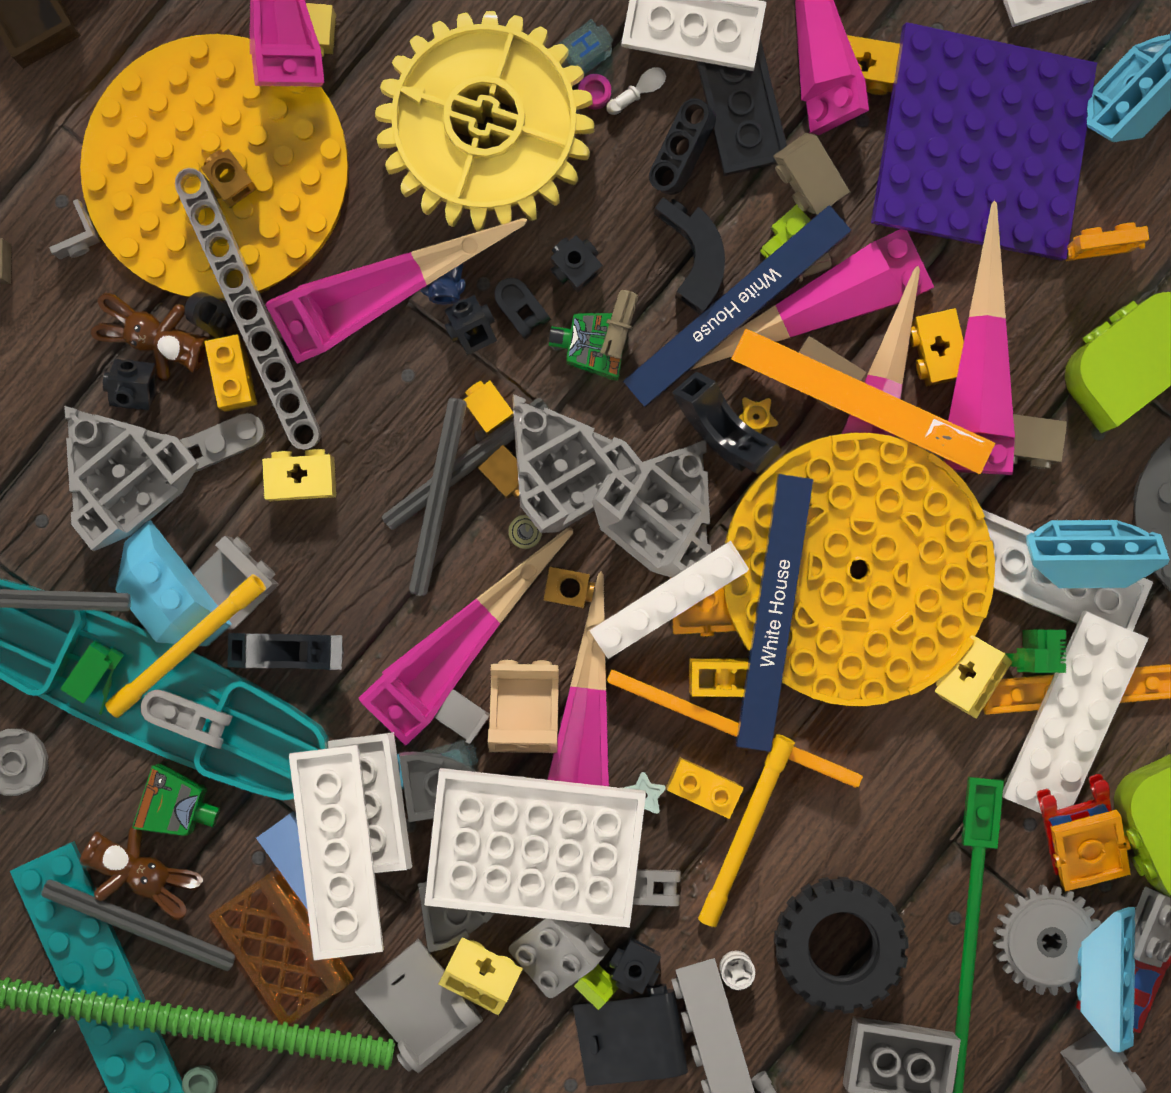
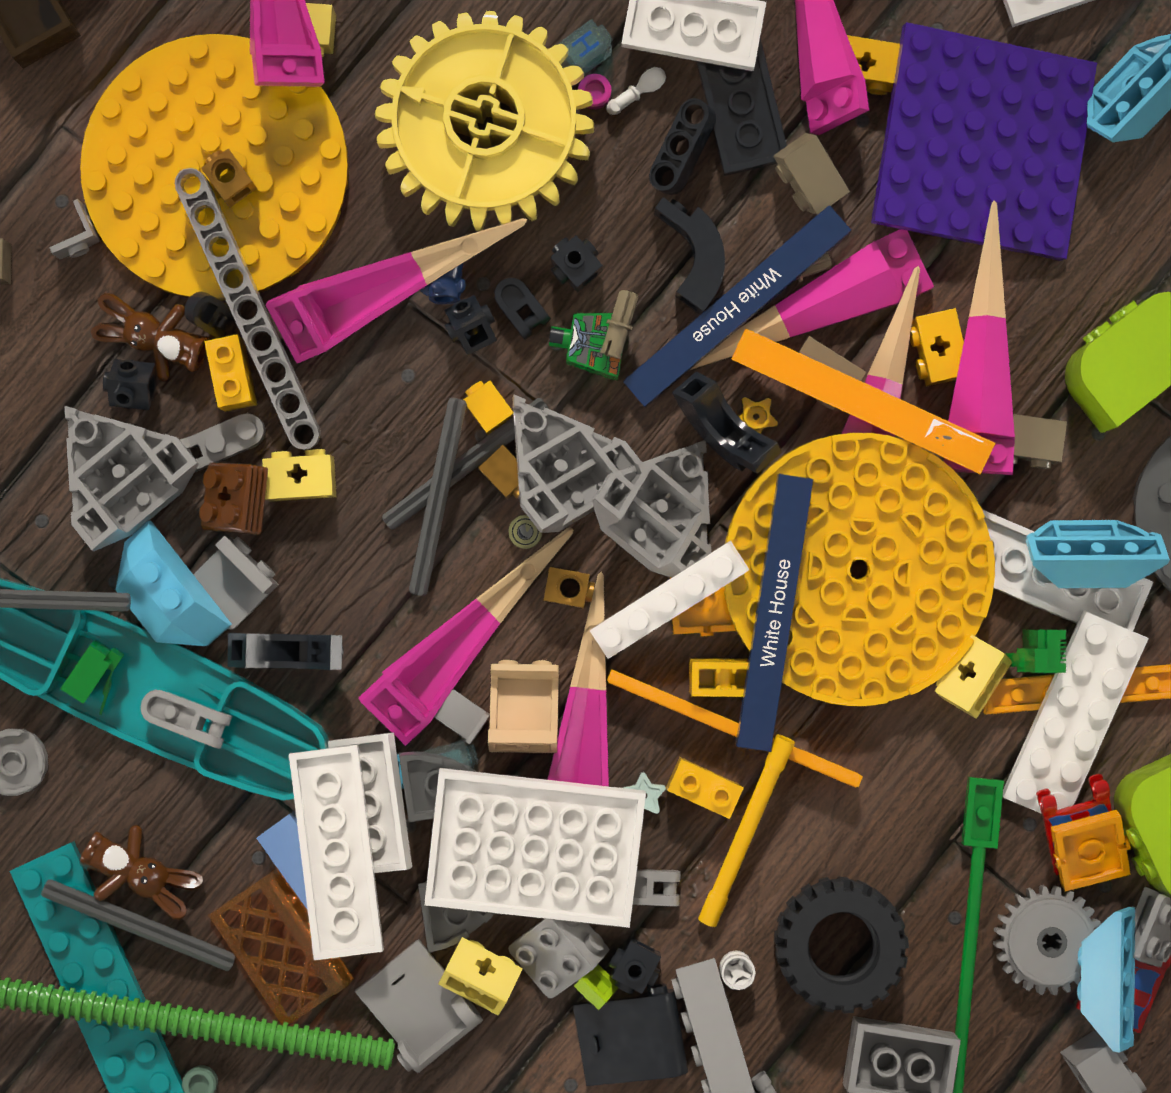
(173, 804): green torso -> none
(234, 498): none -> reddish brown brick
(237, 600): yellow piece -> none
(784, 229): lime plate -> none
(1097, 243): light orange plate -> none

